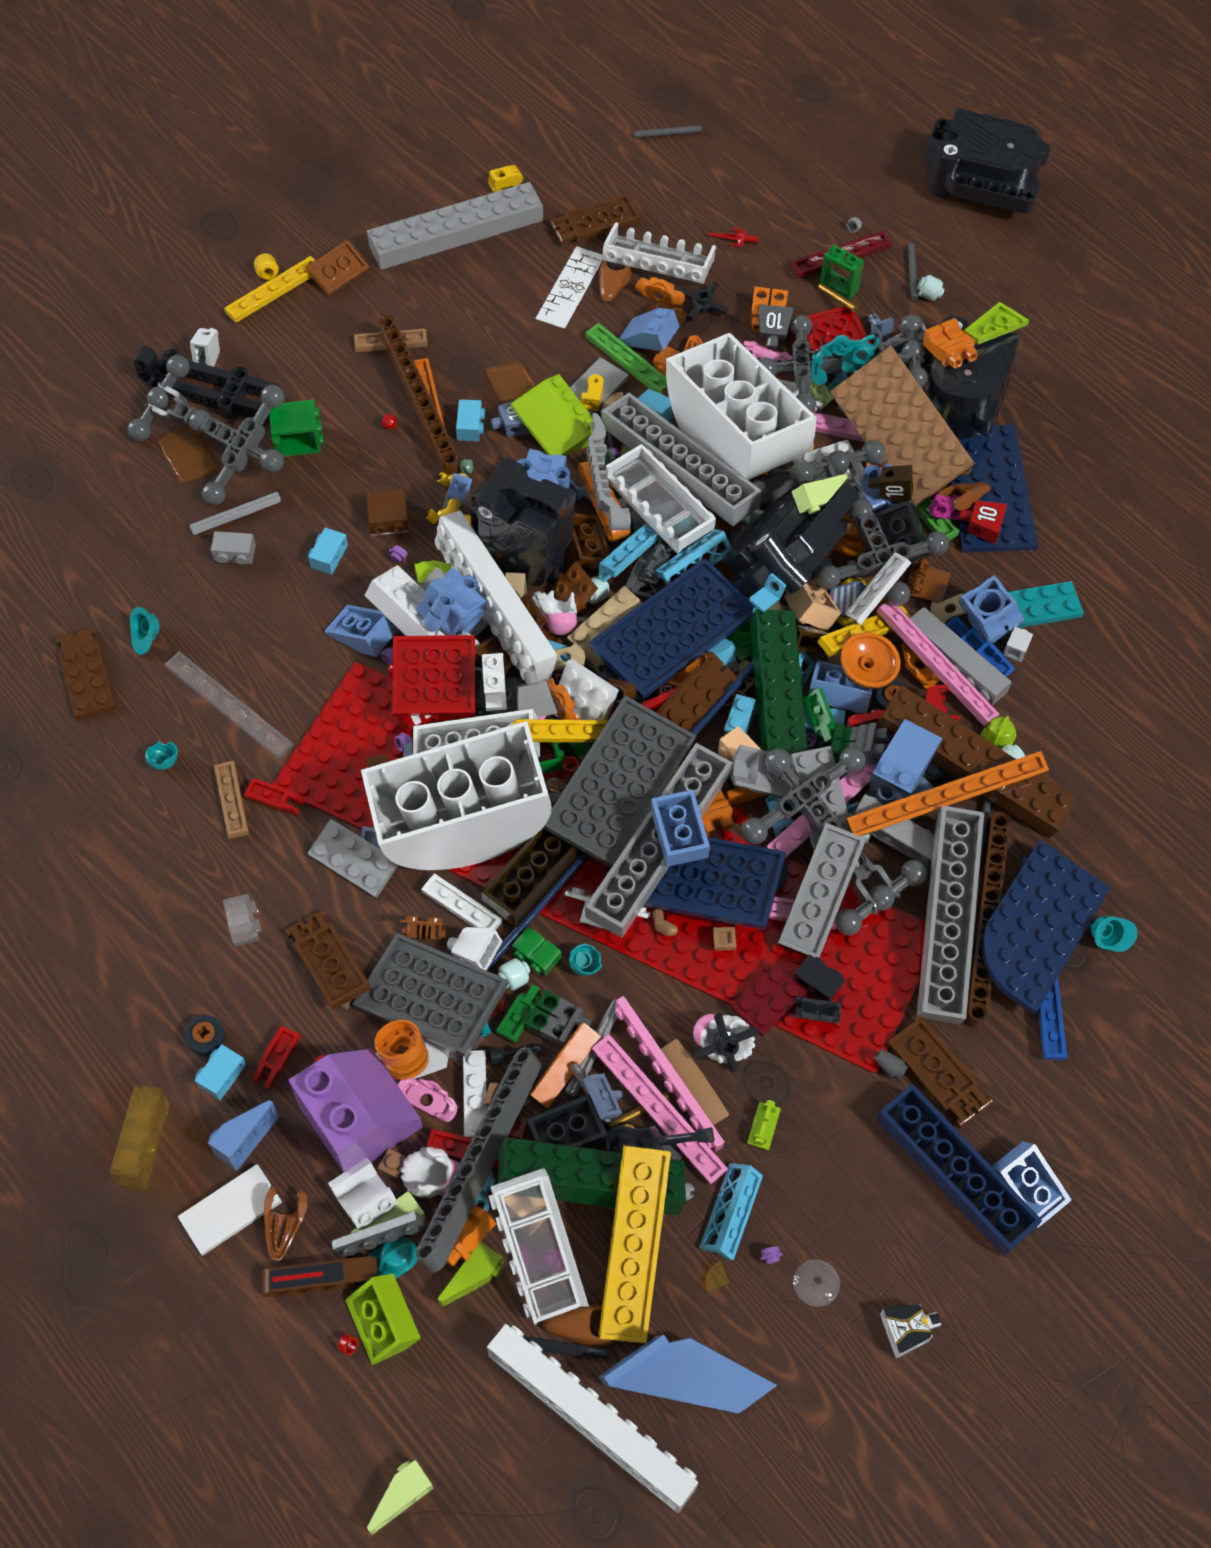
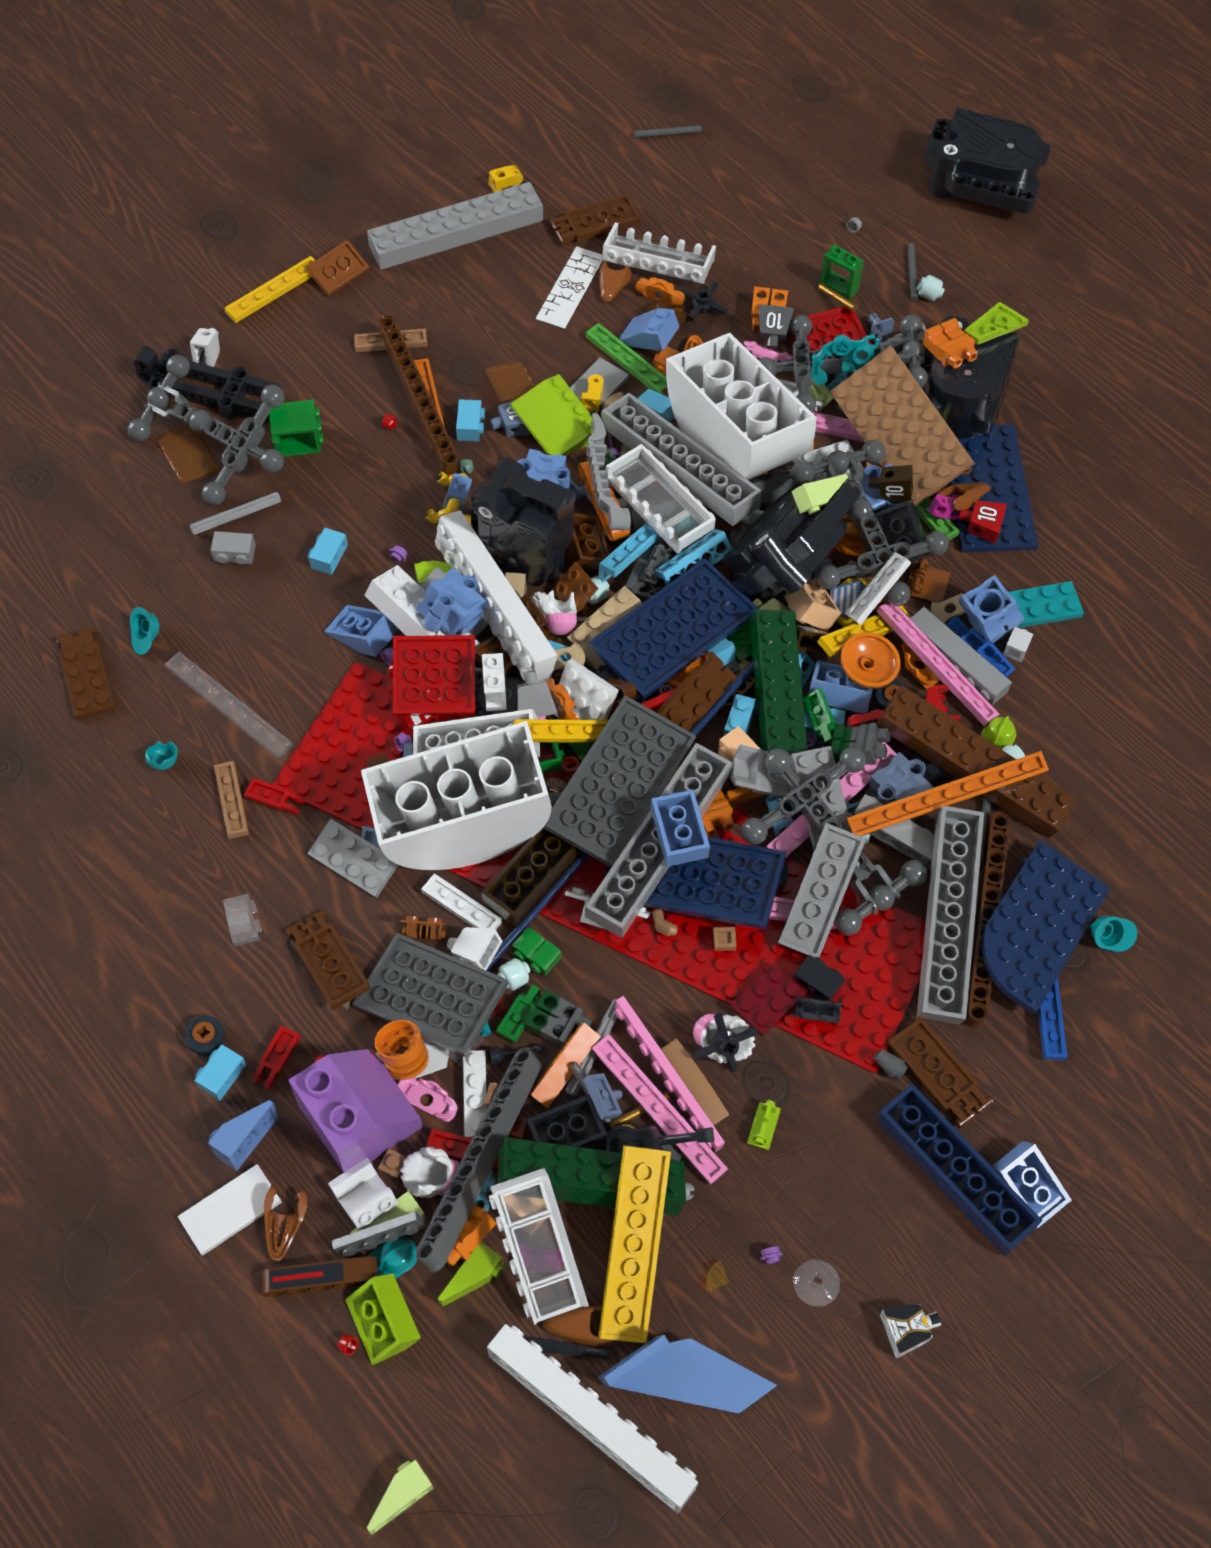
(140, 1137): clear yellow brick -> none
(266, 266): yellow head -> none
(387, 512): reddish brown piece -> none
(585, 960): teal hair -> none
(736, 1210): medium azure fence -> none
(740, 237): red piece -> none
(767, 595): medium azure bracket -> none
(860, 248): dark red plate -> none
(907, 756): medium blue slope -> none

